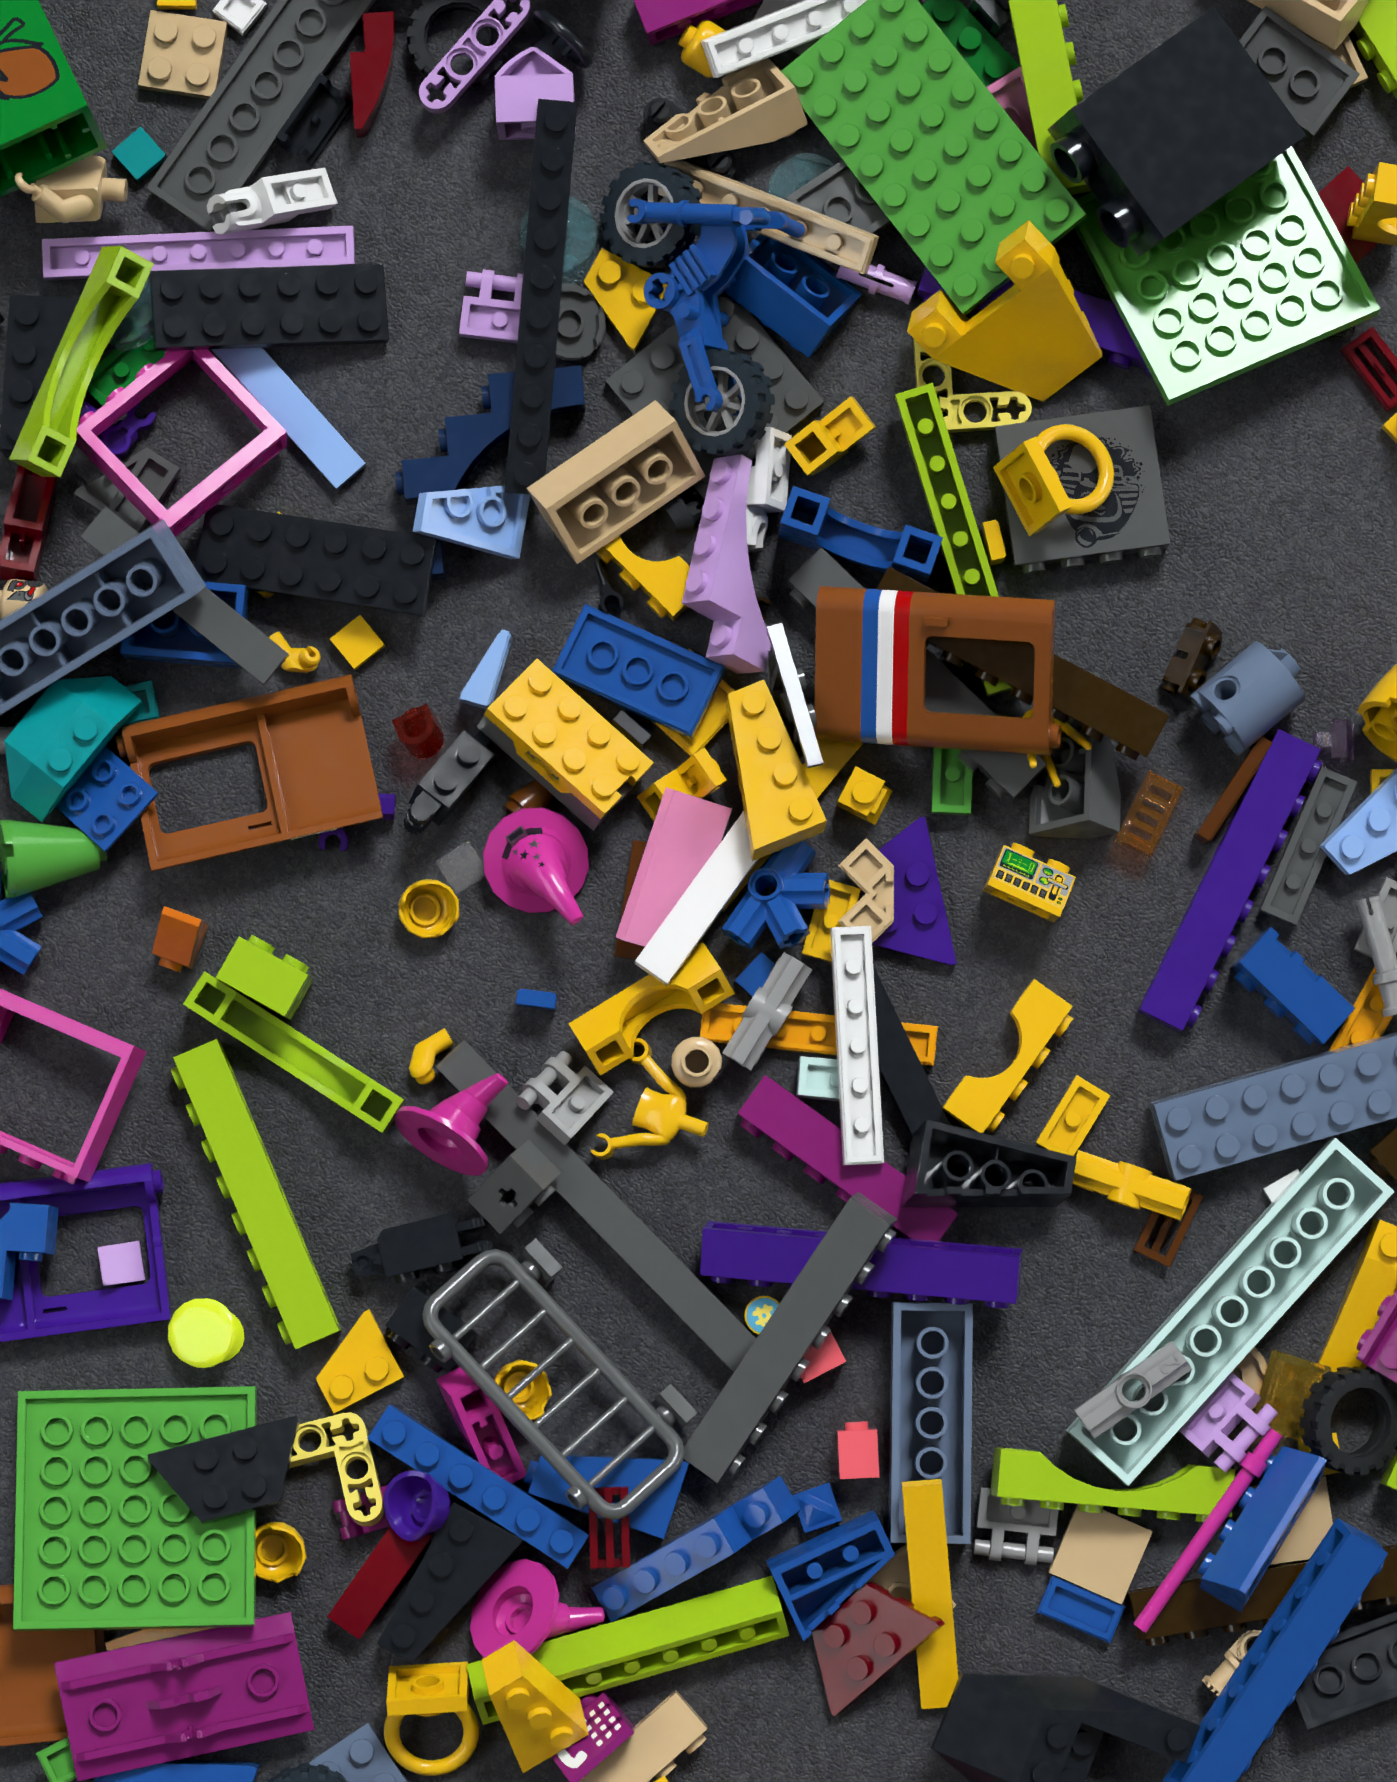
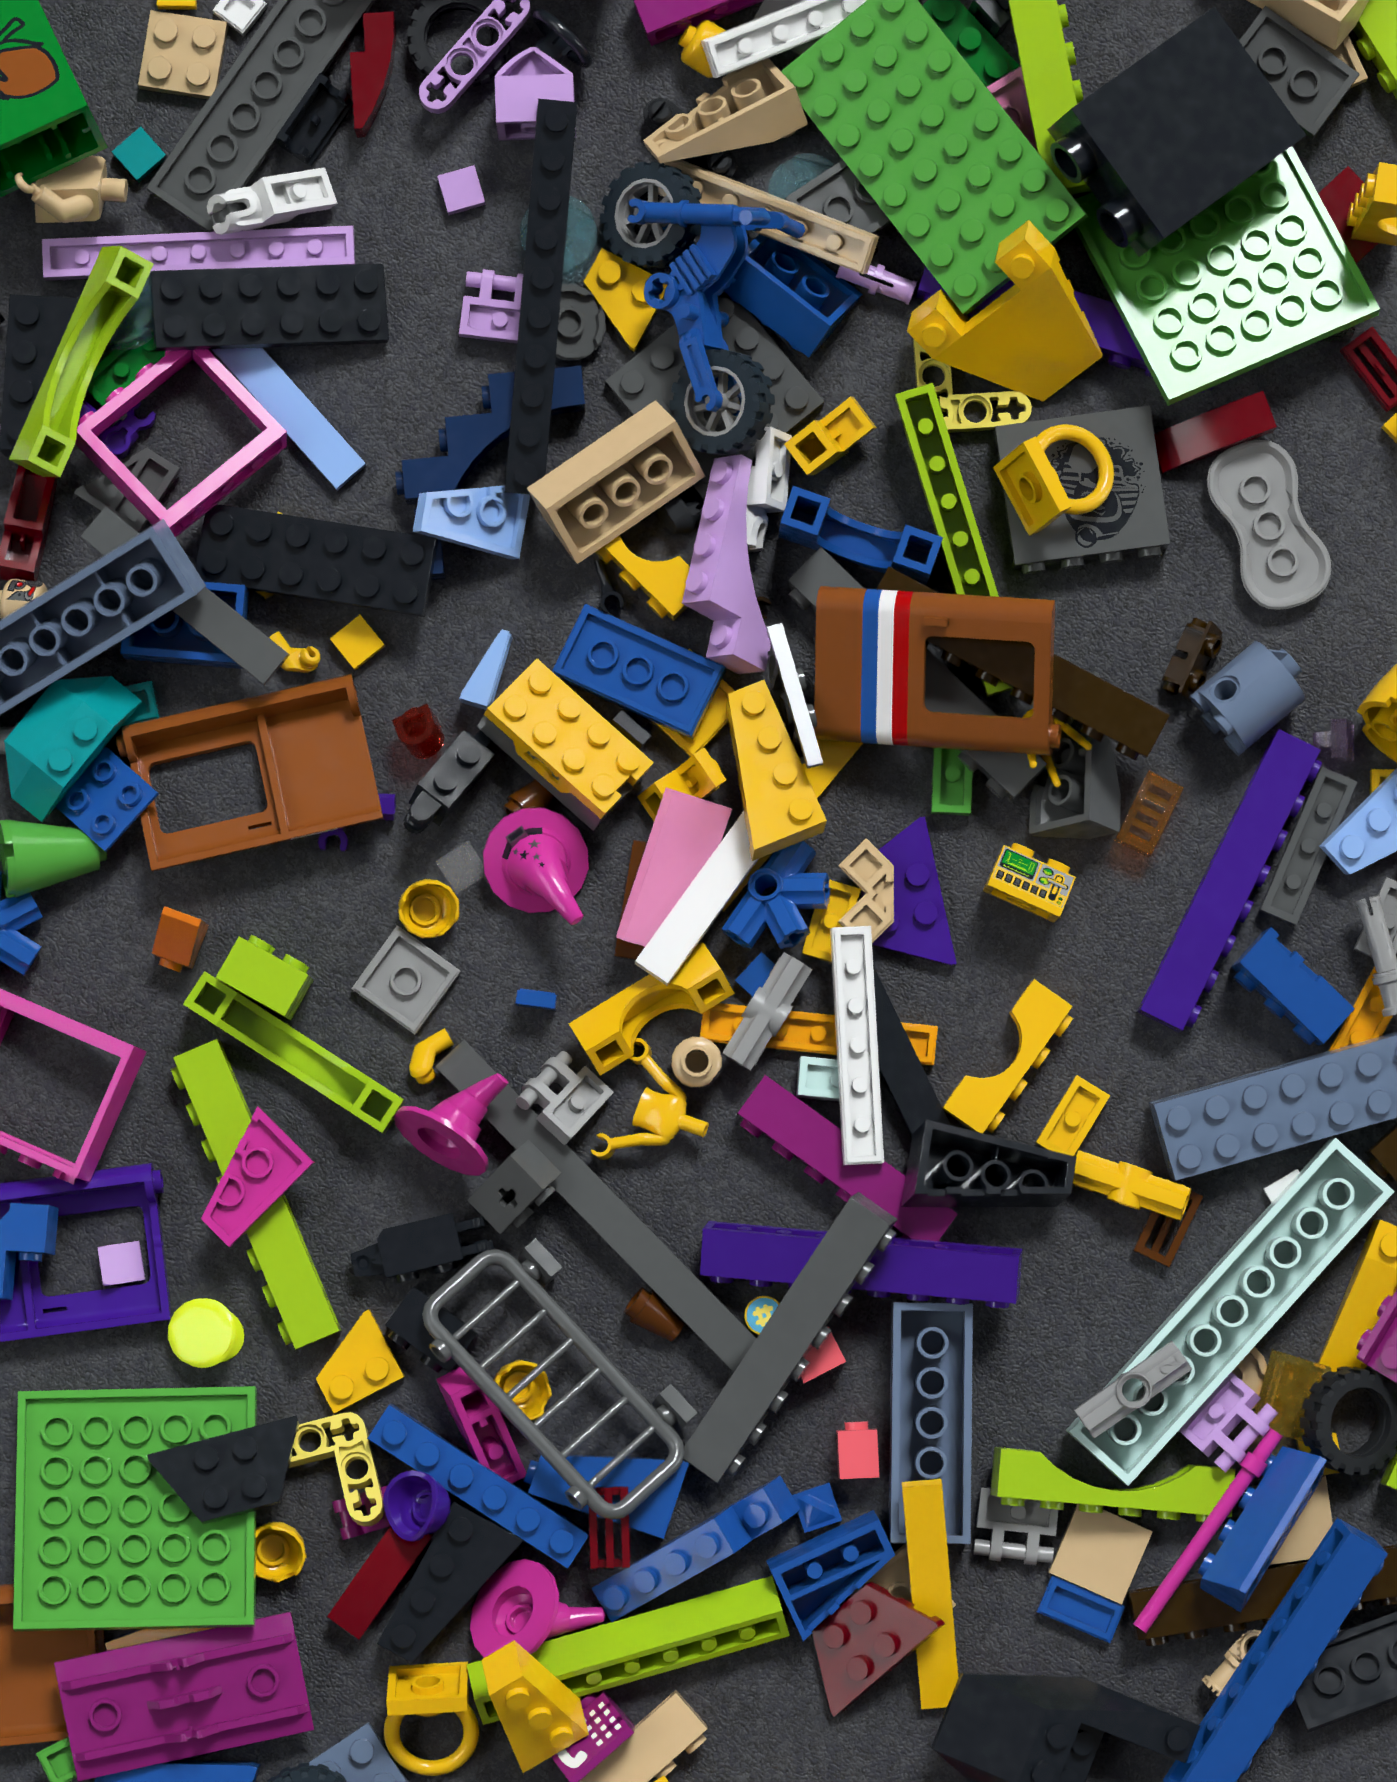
(256, 1177): none -> dark pink wing
(406, 980): none -> light grey tile
(461, 190): none -> lavender tile
(653, 1314): none -> reddish brown cone
(864, 796): yellow window -> none
(993, 542): yellow tile -> none
(1214, 432): none -> dark red slope
(1233, 790): reddish brown tile -> none
(1279, 552): none -> light grey plate

